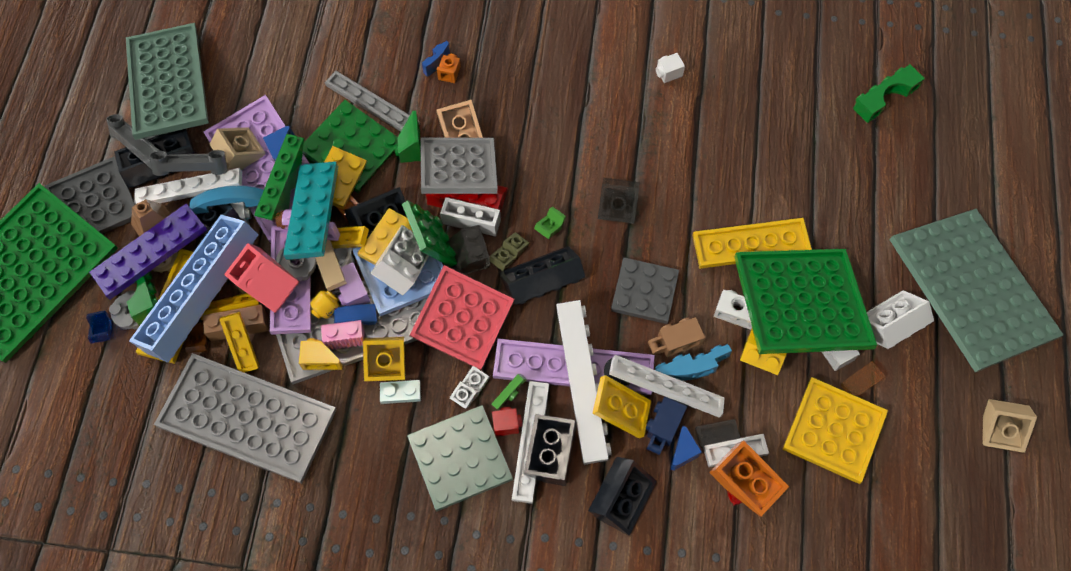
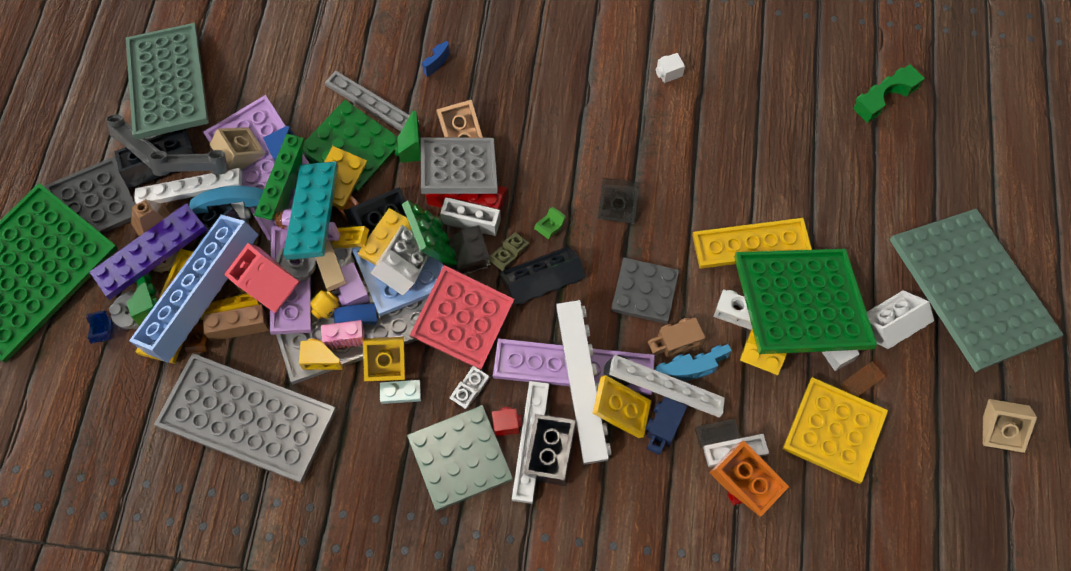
(239, 342): yellow plate -> none
(449, 68): orange brick -> none
(509, 392): bright green plate -> none
(622, 495): black slope -> none
(685, 450): blue slope -> none

